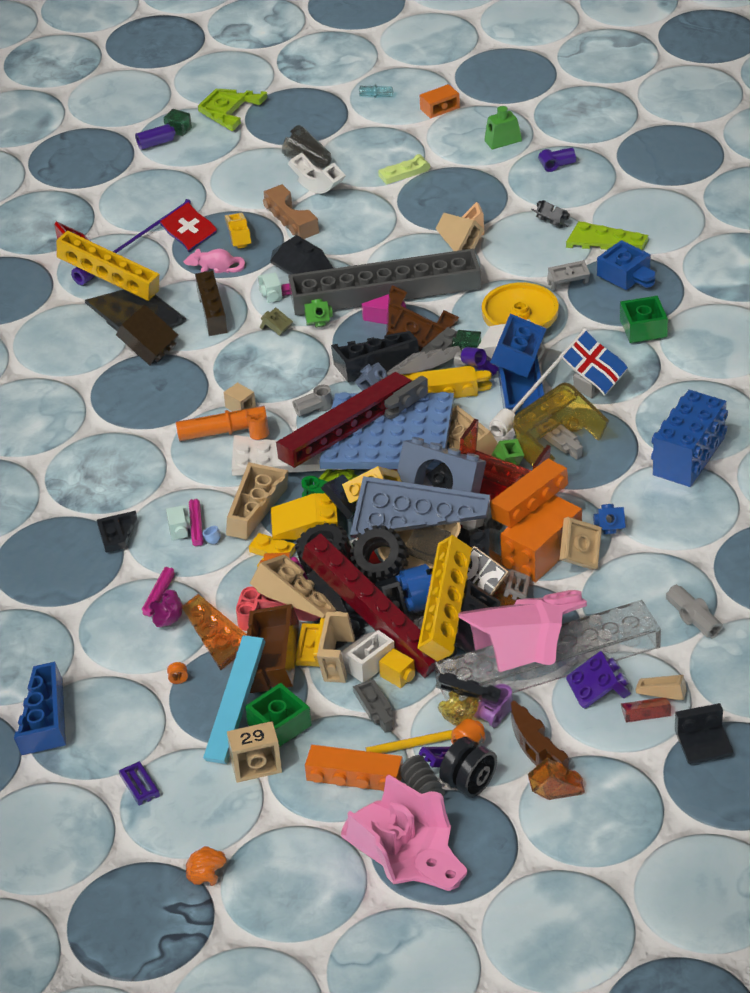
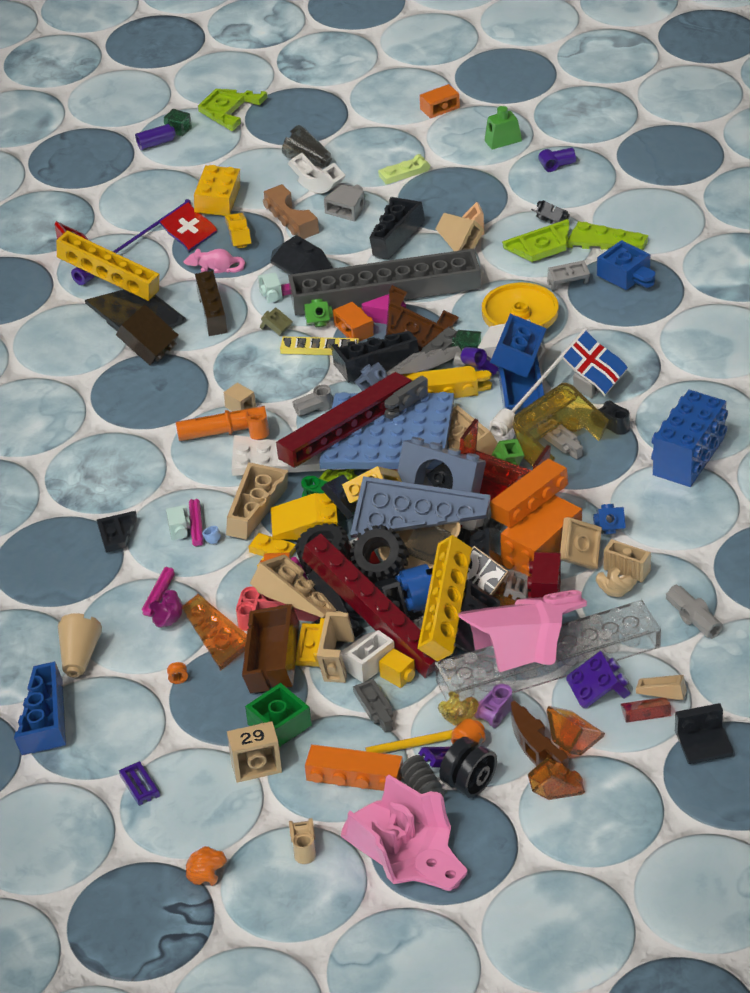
(77, 642): none -> tan cone
(217, 190): none -> yellow brick
(234, 698): medium azure tile -> none
(303, 841): none -> tan piece
(312, 345): none -> light yellow tile
(345, 202): none -> light grey torso
(353, 321): none -> orange brick
(376, 91): clear light blue axle -> none
(395, 226): none -> black wedge
(468, 688): black hinge -> none
(540, 242): none -> lime wing
(545, 574): none -> dark red brick
(572, 731): none -> clear orange slope
(613, 584): none -> tan hair
(618, 417): none -> black piece
(627, 559): none -> tan brick
(643, 319): green brick -> none

